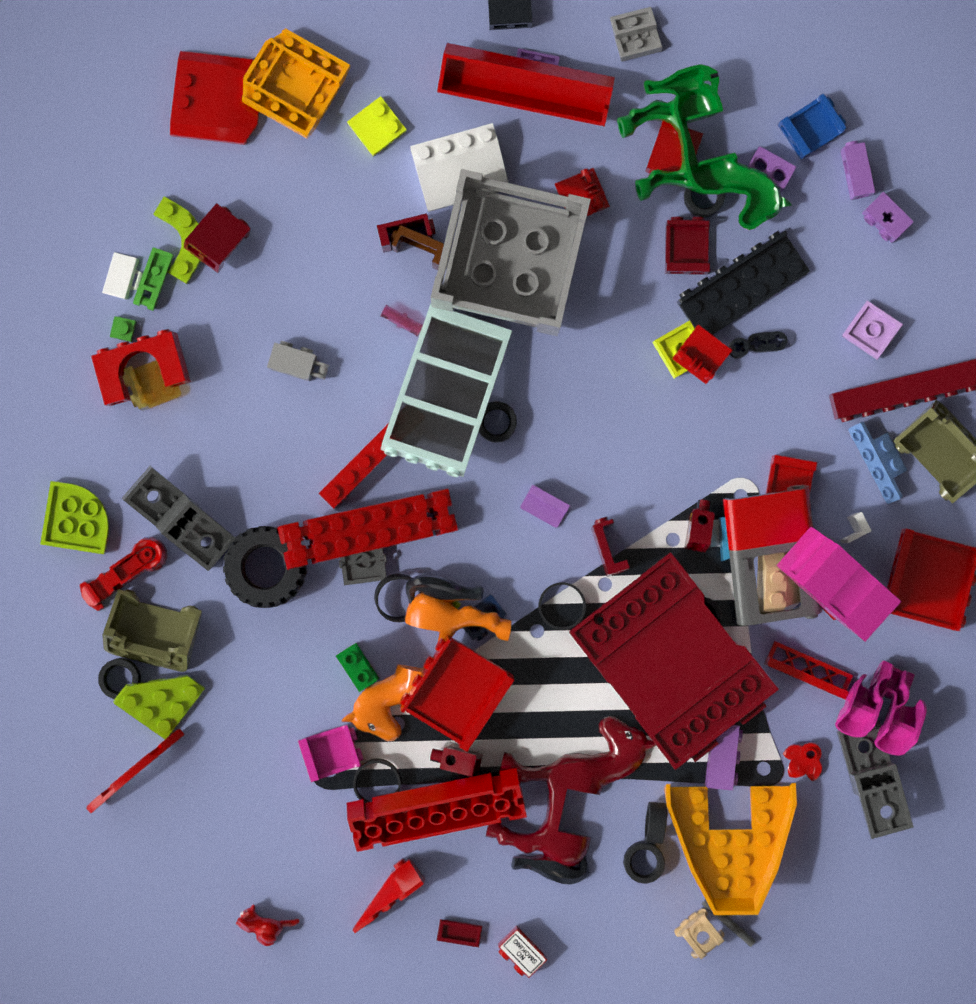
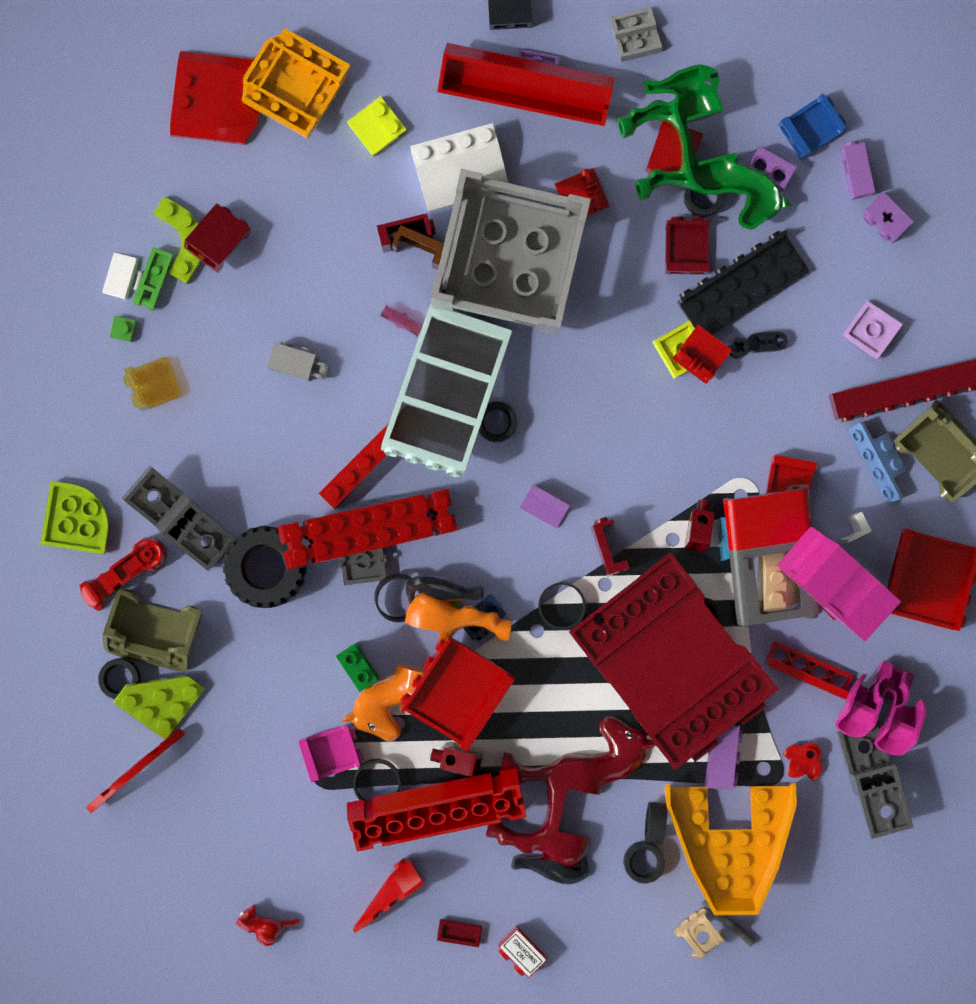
(110, 364): red arch -> none

